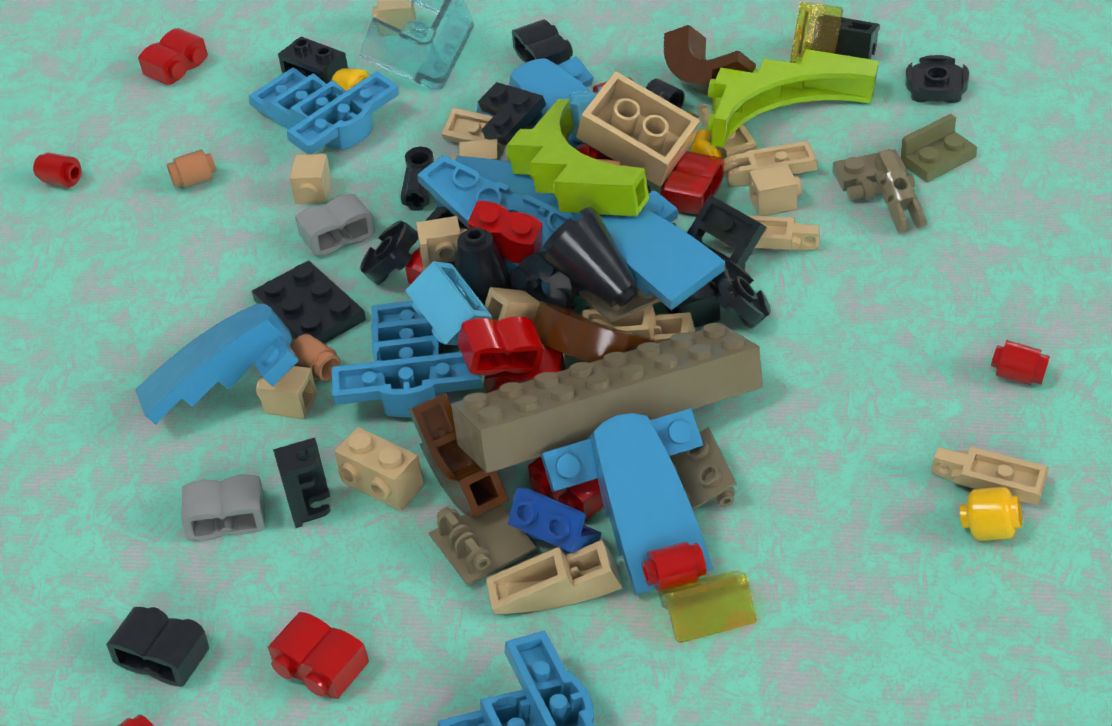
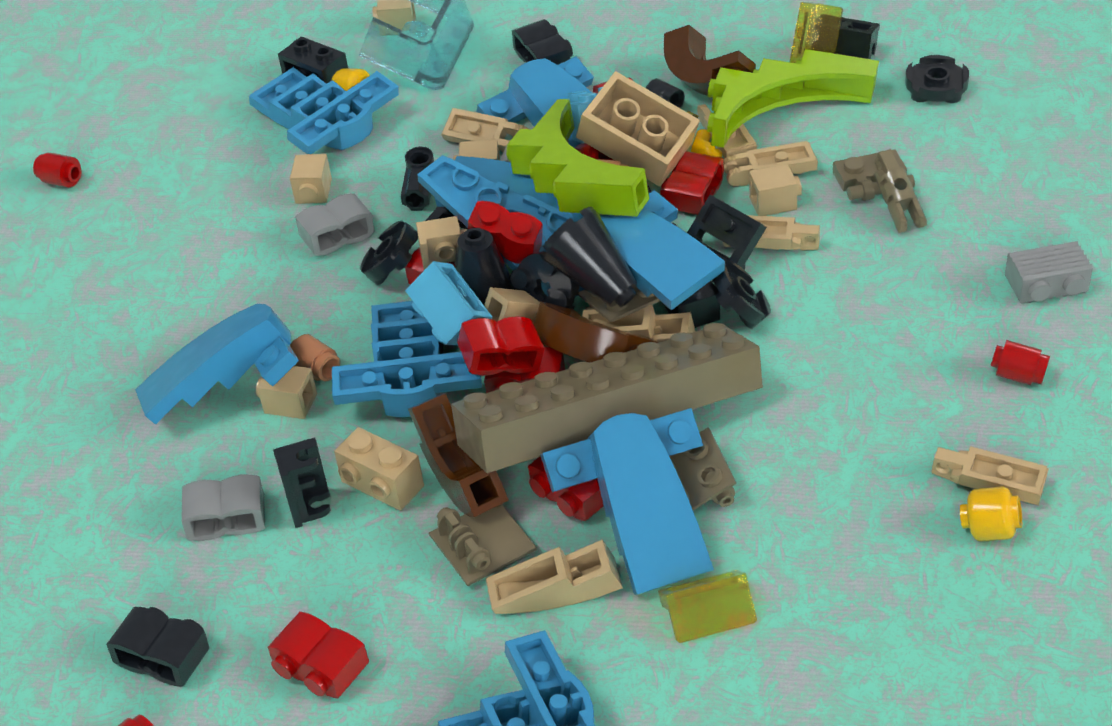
(173, 56): red brick -> none
(191, 169): nougat brick -> none
(310, 303): black plate -> none
(511, 109): black plate -> none
(551, 521): blue bracket -> none
(674, 566): red brick -> none
(936, 149): olive bracket -> none
(1048, 272): none -> light grey brick

